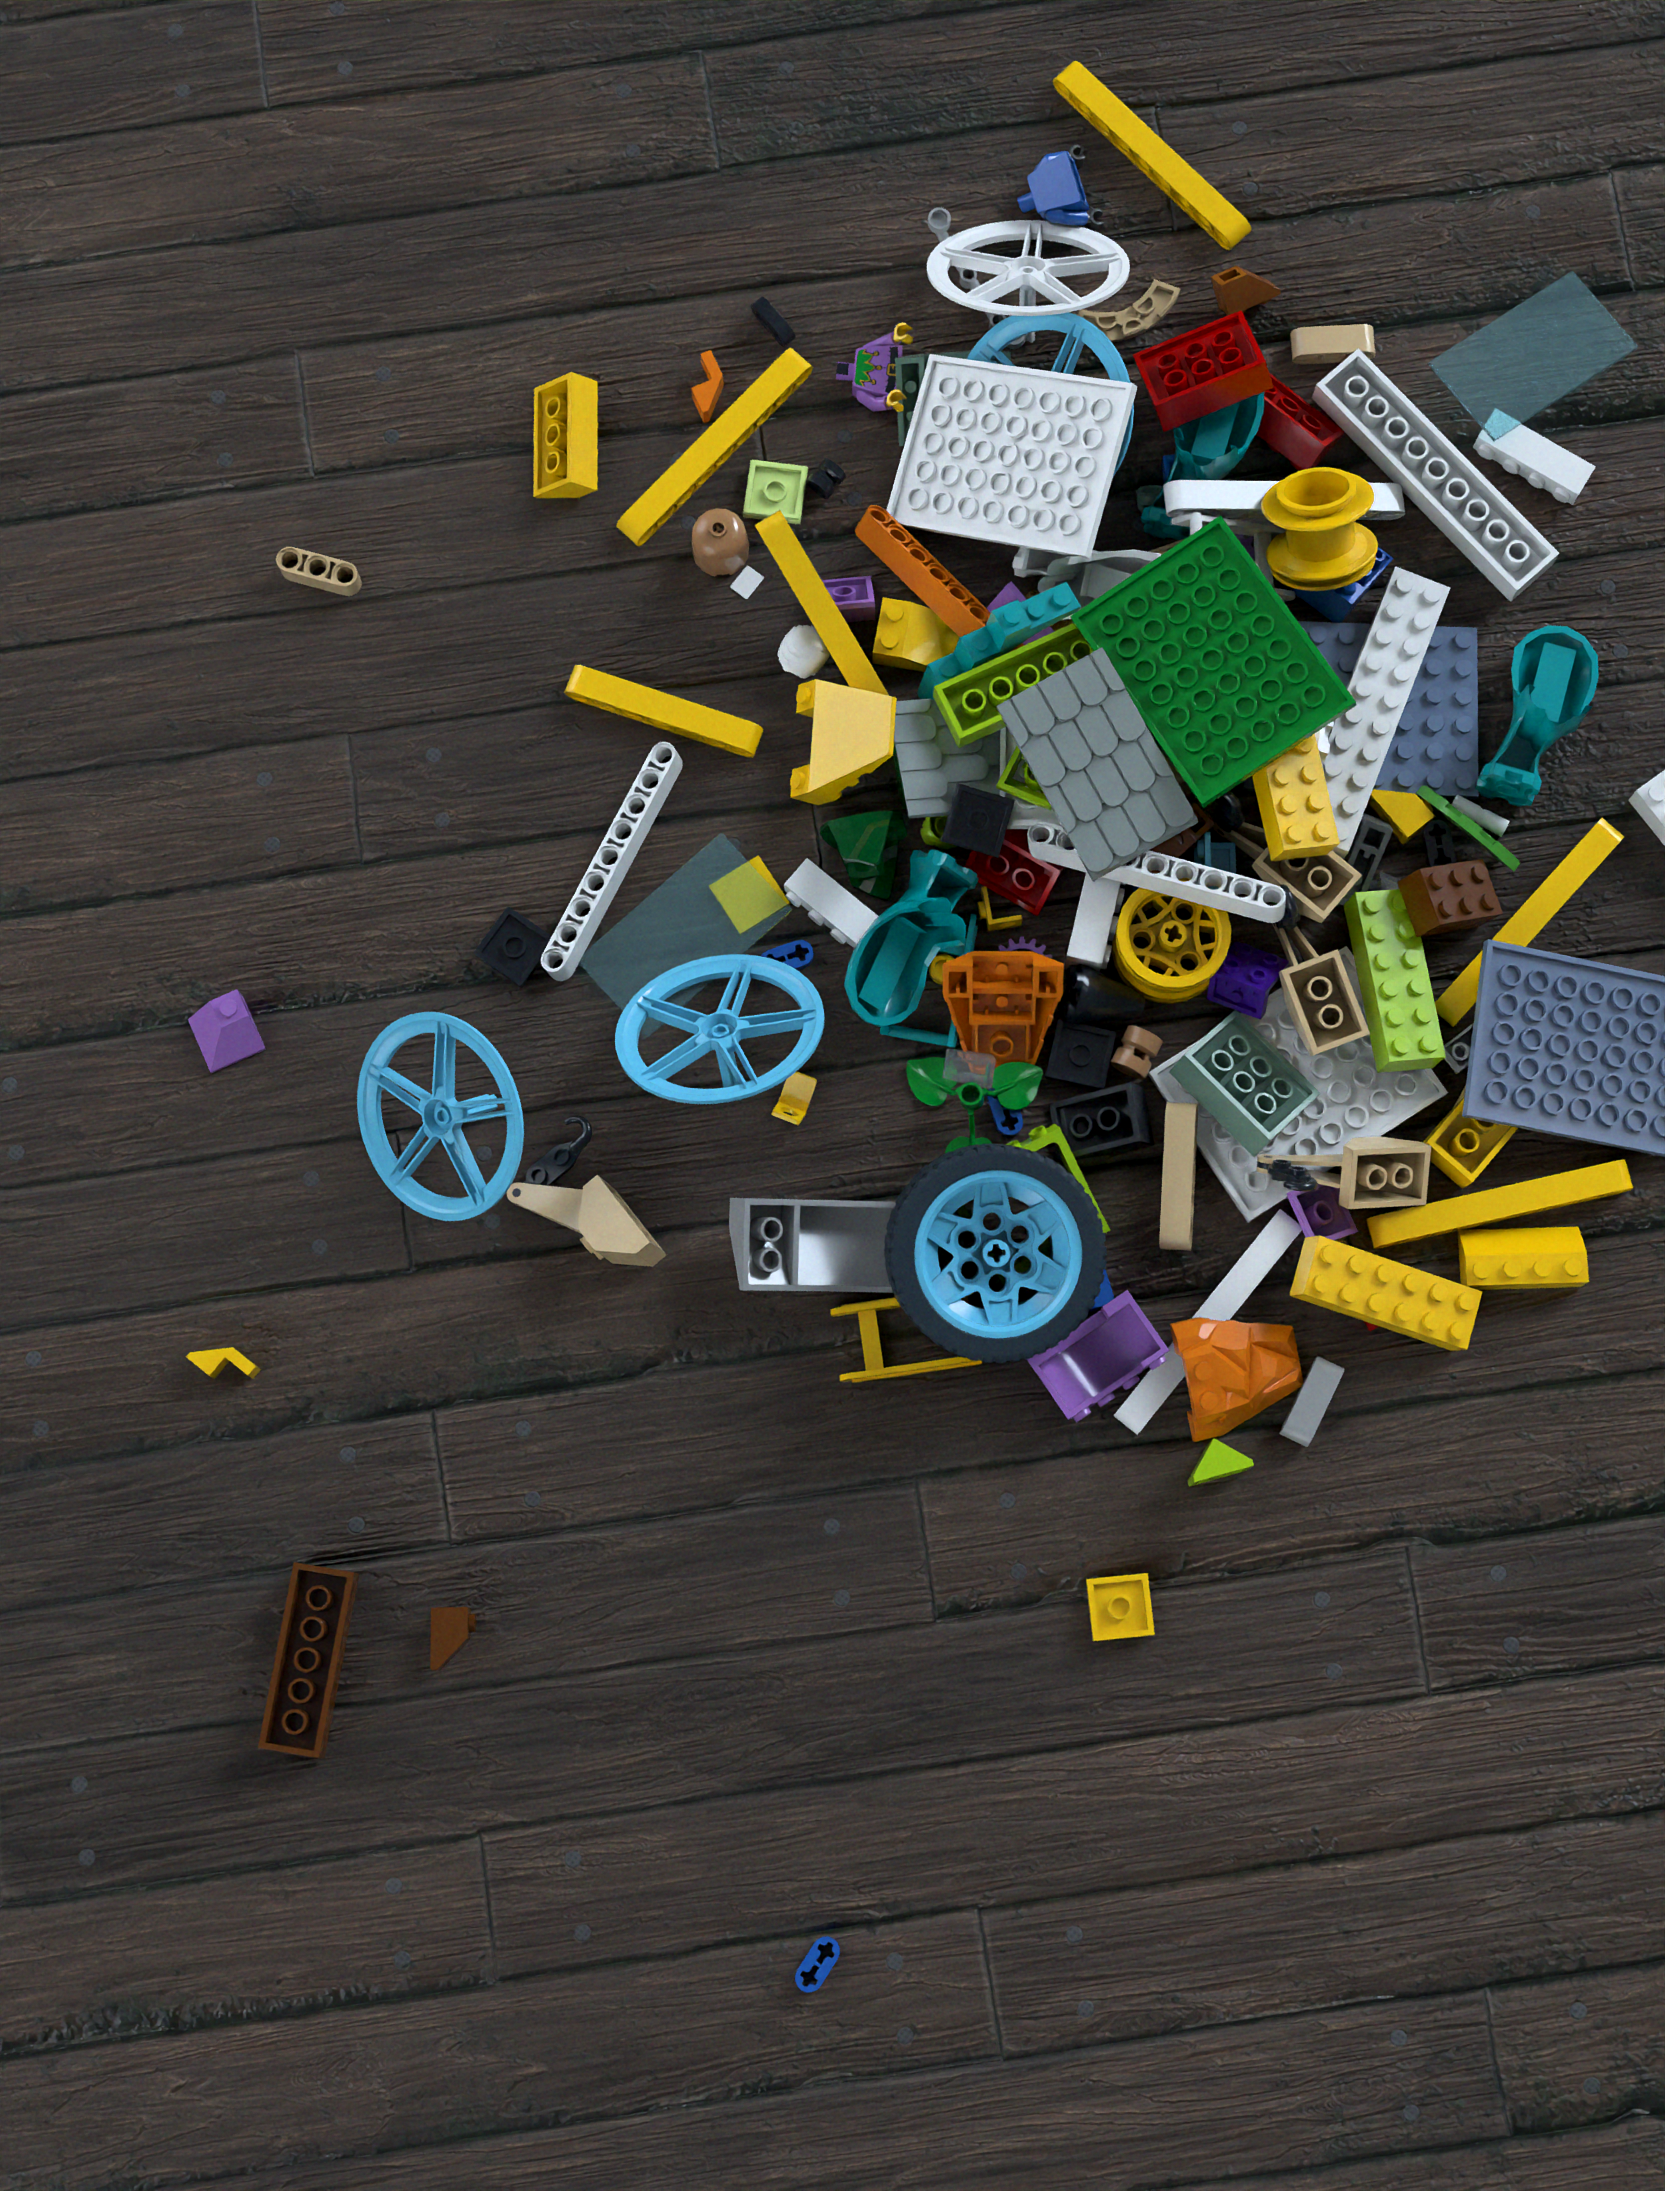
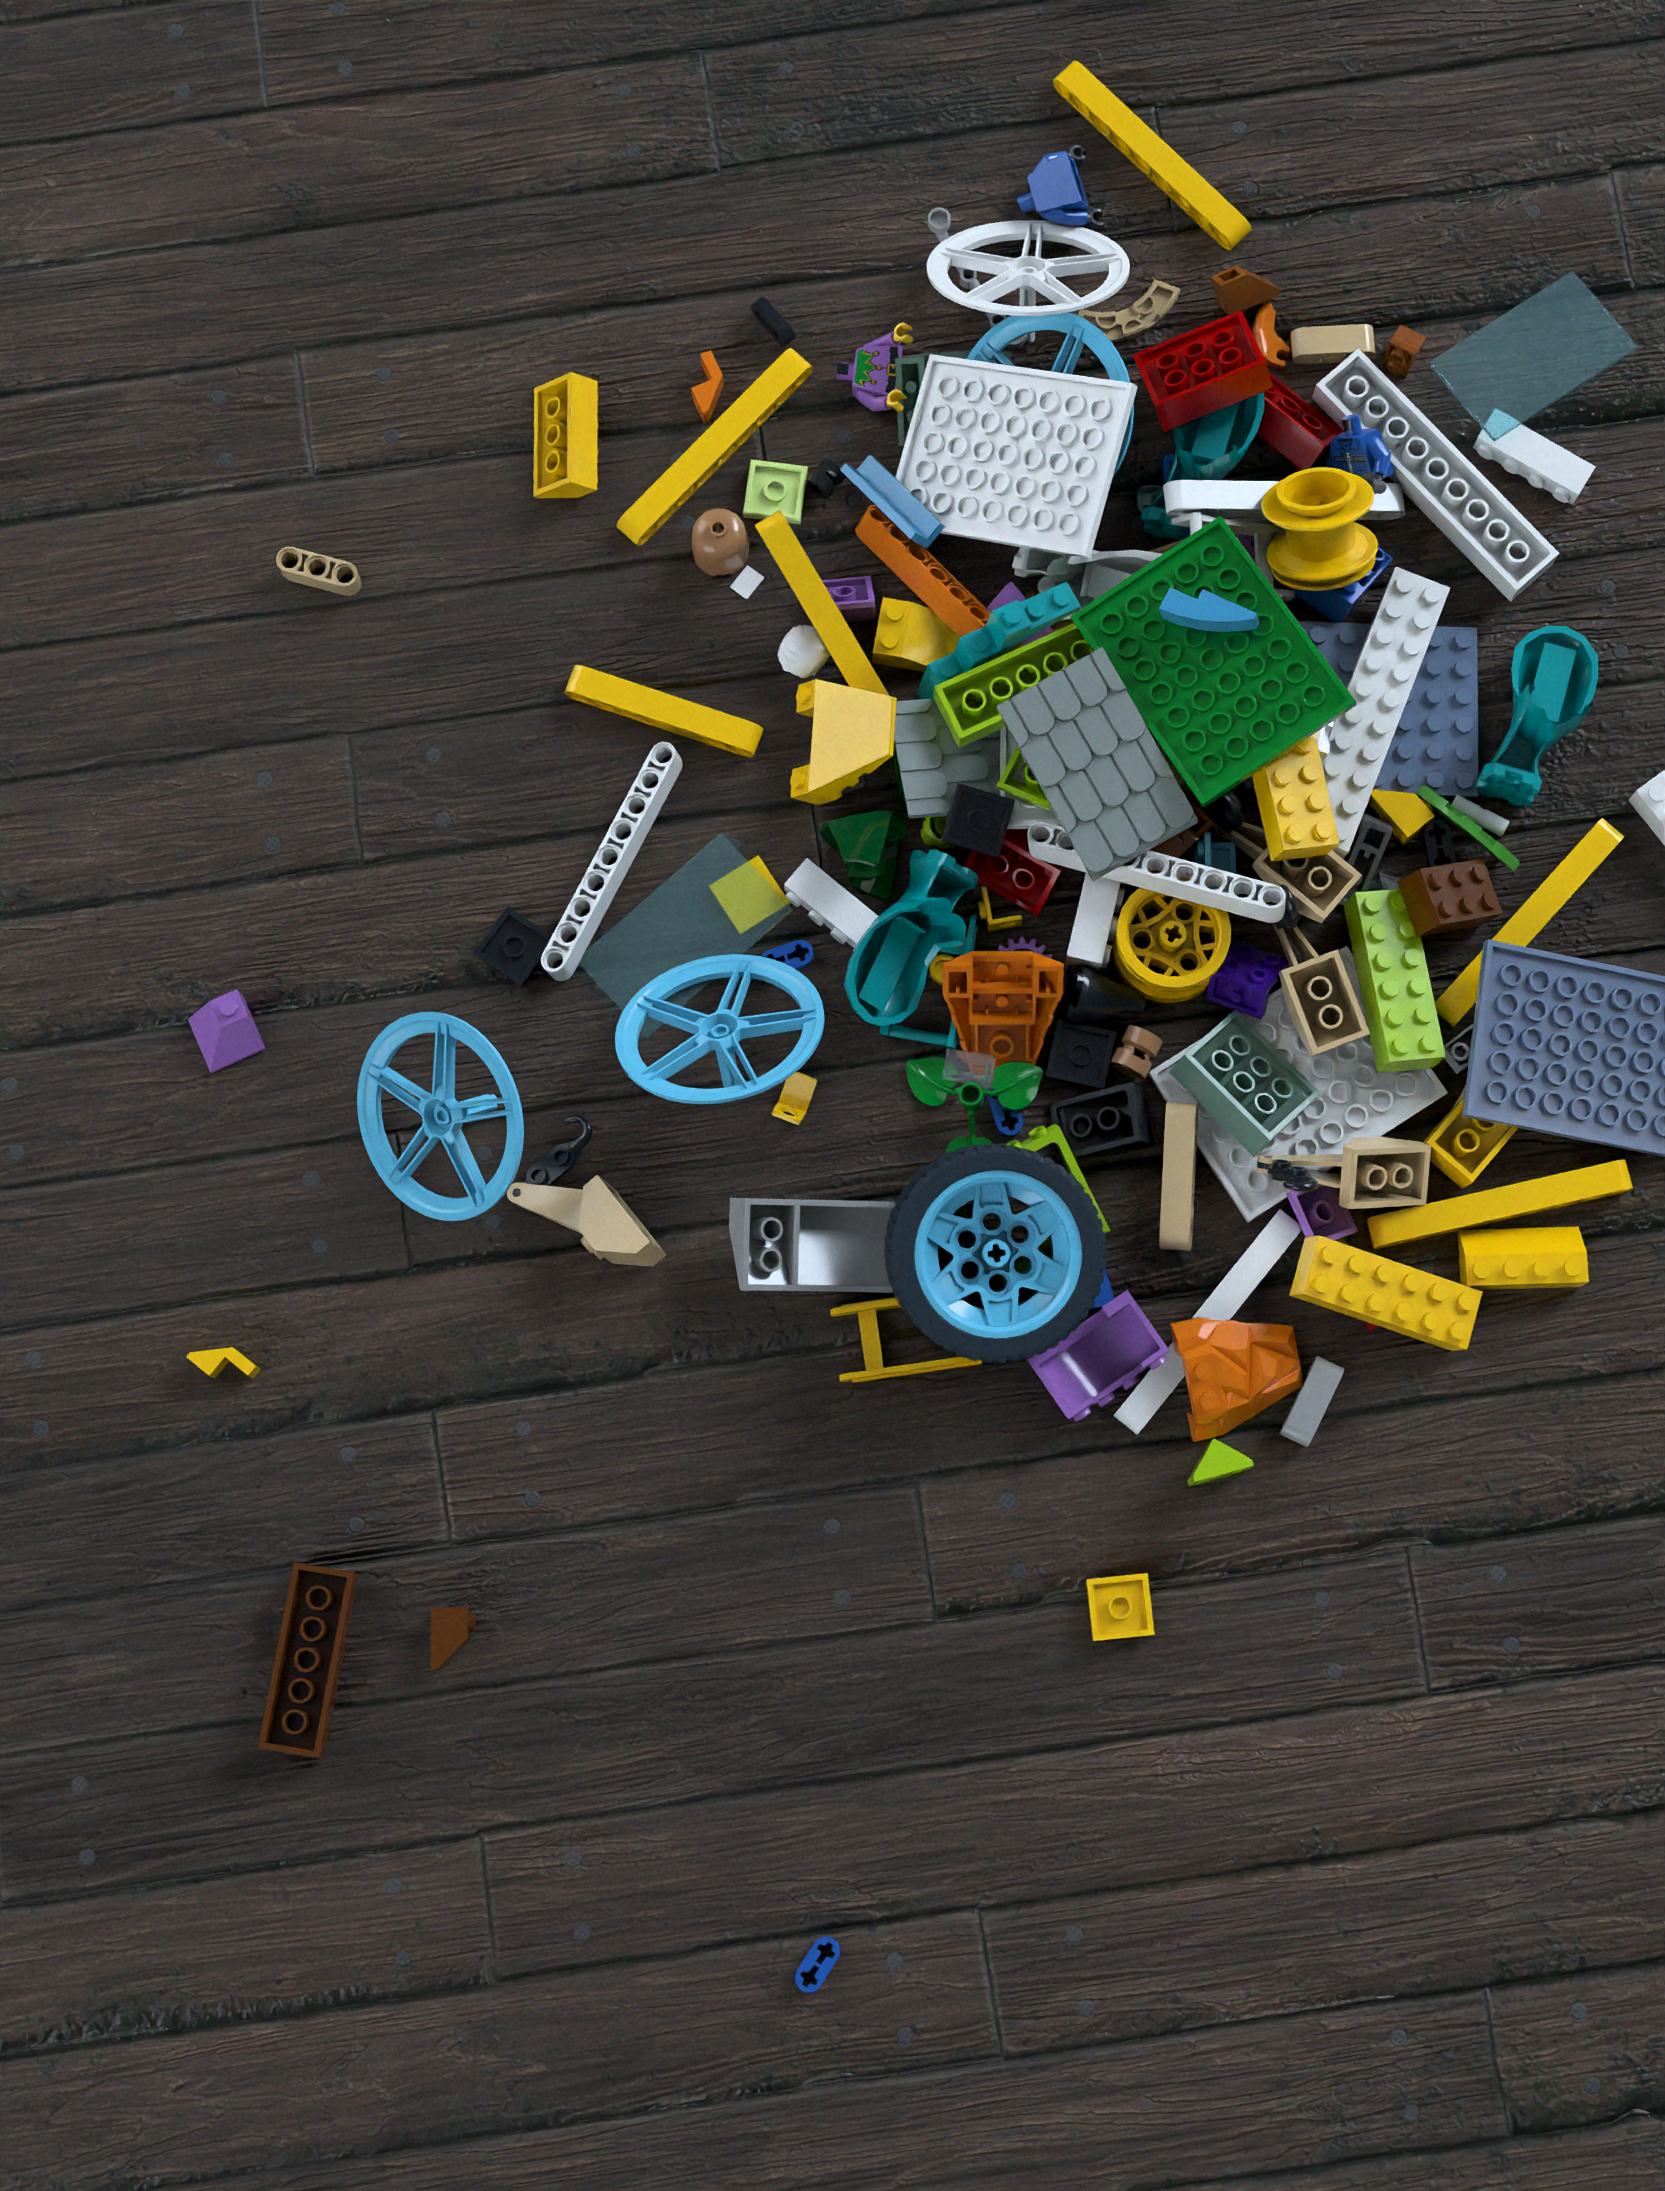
(895, 501): none -> dark azure fence
(1206, 612): none -> dark azure slope
(1267, 338): none -> orange piece
(1361, 453): none -> blue torso
(1403, 351): none -> dark orange slope

